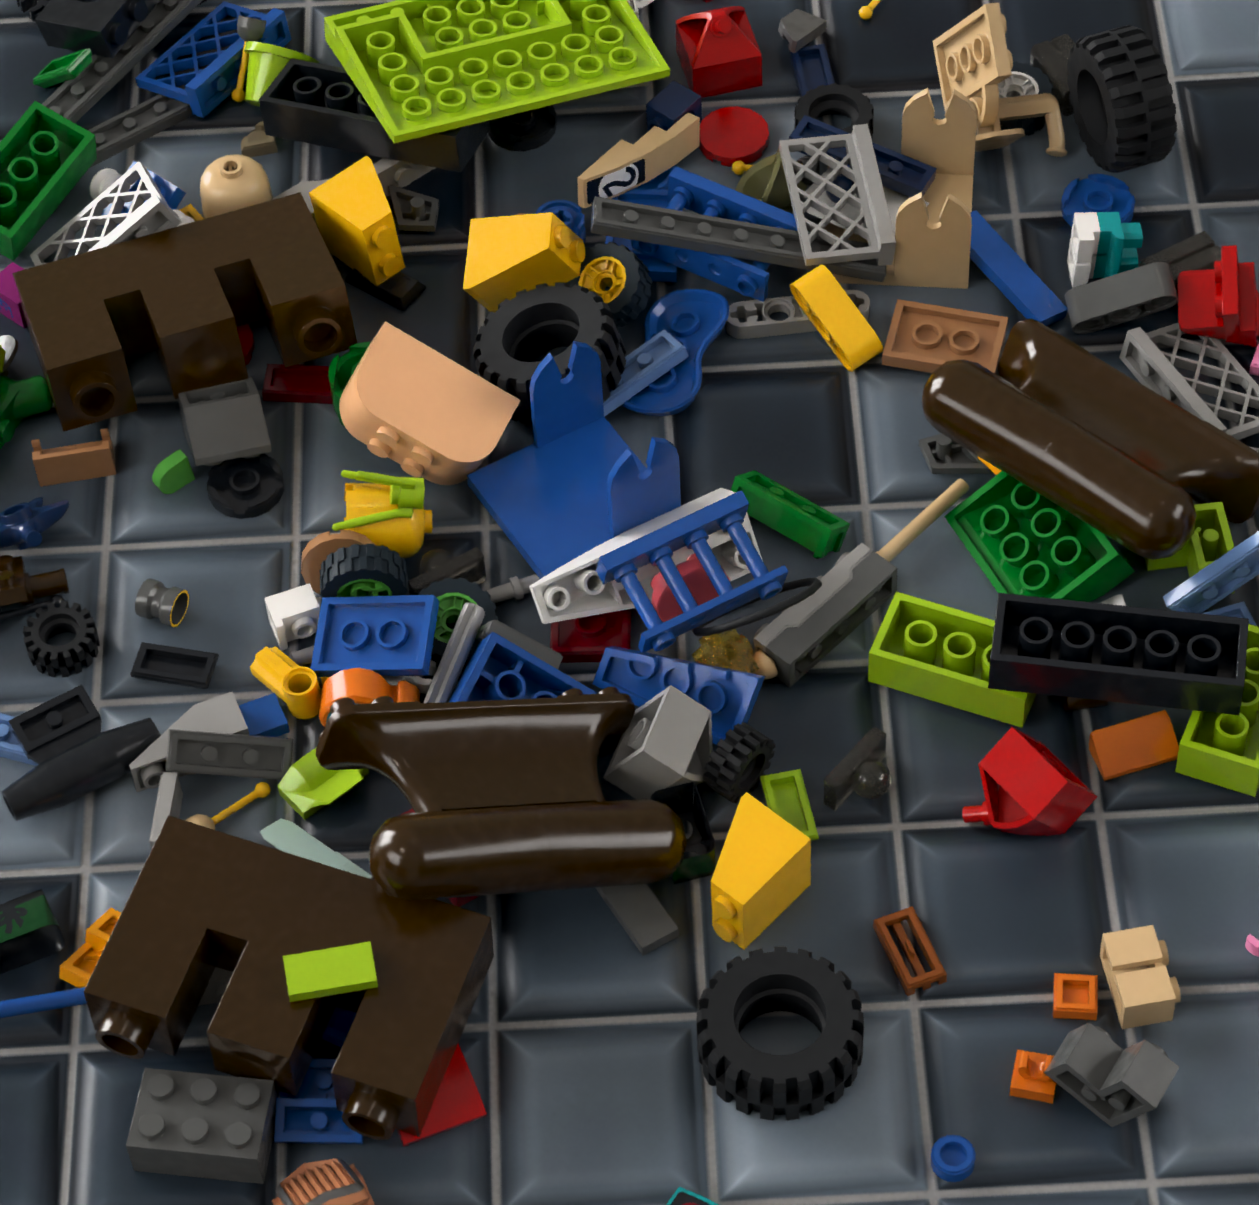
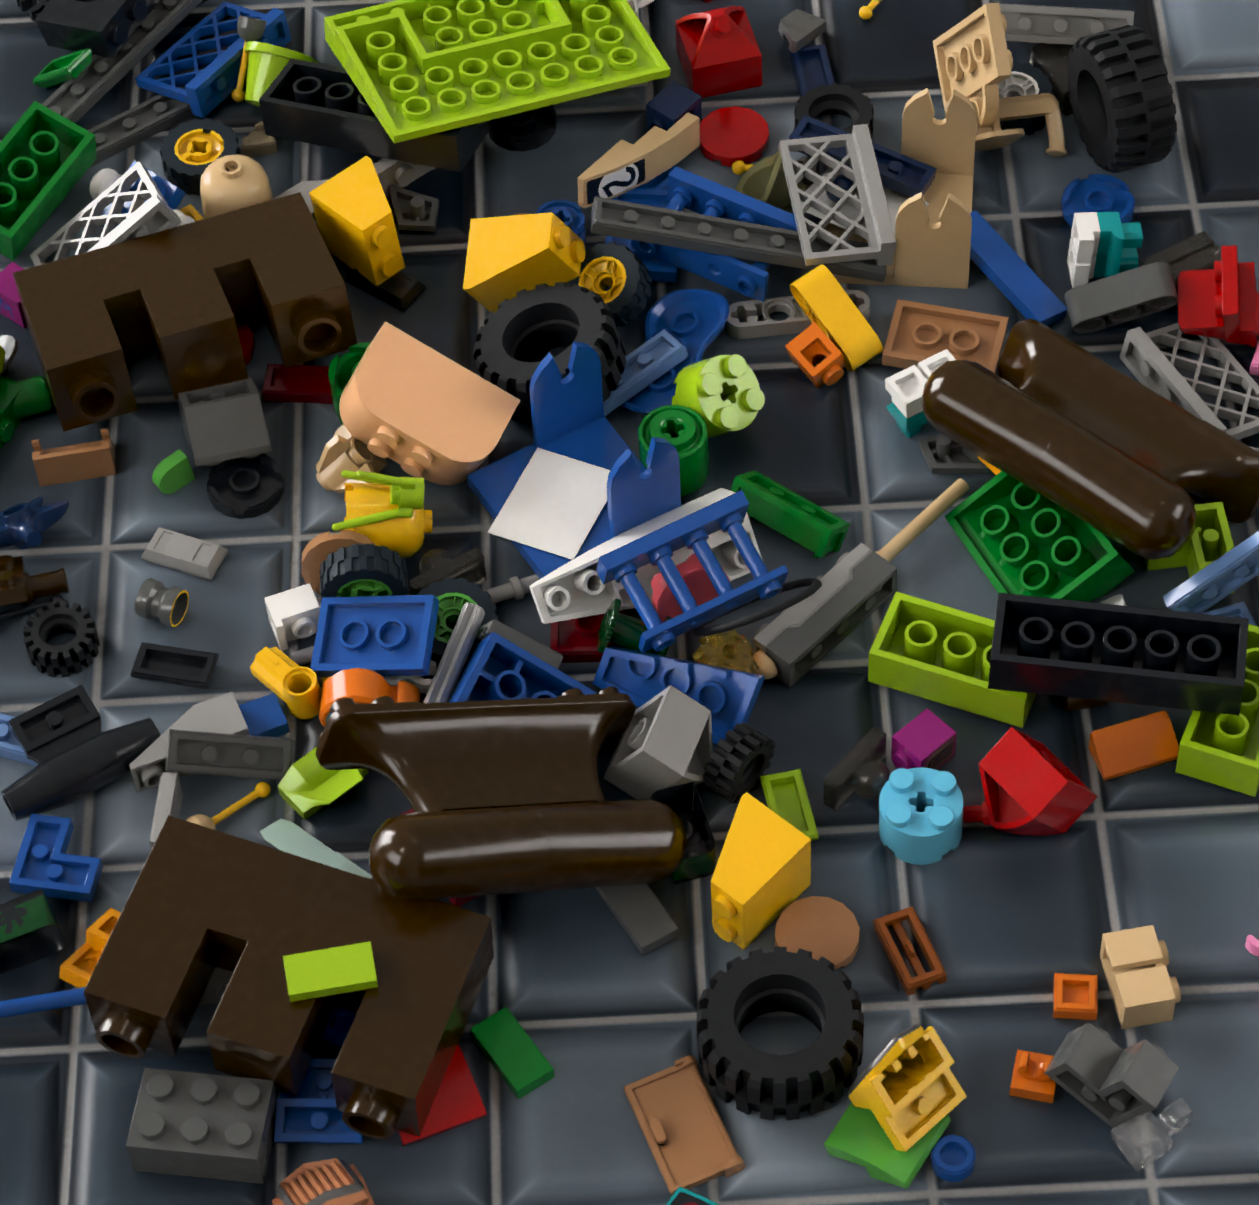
(46, 866): none -> blue plate
(184, 553): none -> light grey tile
(192, 148): none -> black wheel
(345, 453): none -> tan brick
(512, 1053): none -> green tile
(553, 504): none -> white sticker
(622, 630): none -> dark green hose
(680, 1110): none -> medium nougat door
(687, 433): none -> green piece
(720, 391): none -> lime brick
(809, 348): none -> orange brick
(819, 927): none -> medium nougat tile
(863, 1141): none -> bright green slope
(907, 391): none -> white hips
(909, 1086): none -> yellow piece
(920, 814): none -> medium azure brick
(923, 743): none -> magenta brick
(1059, 24): none -> light grey fence
(1148, 1136): none -> clear plate

